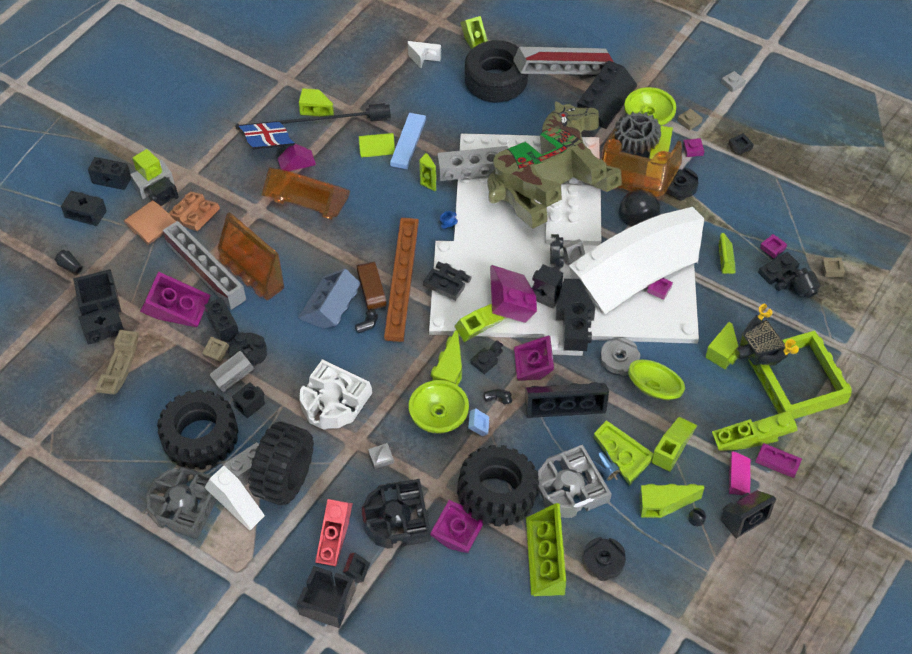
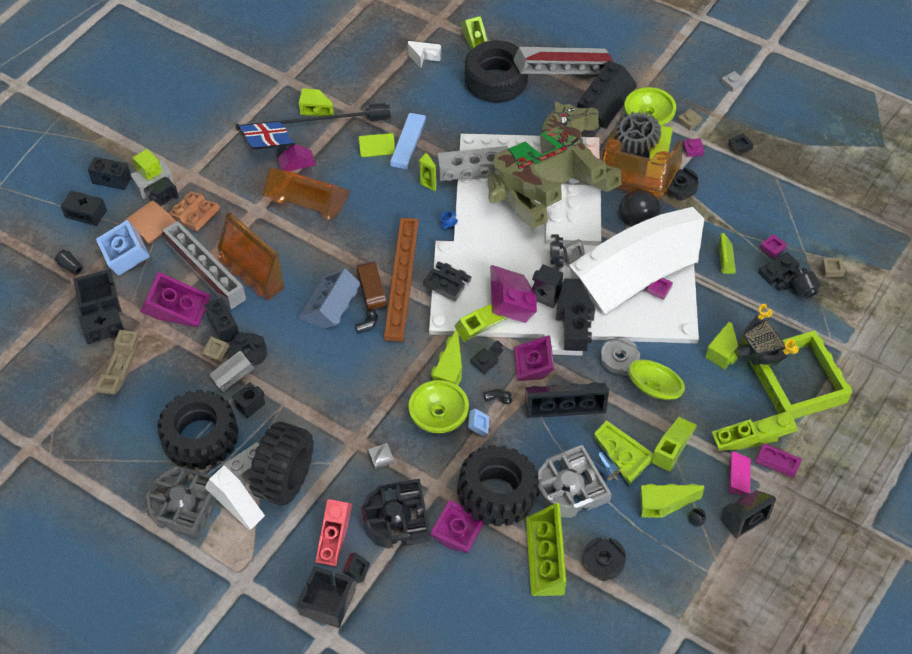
(122, 247): none -> light blue brick
(331, 386): white connector -> none

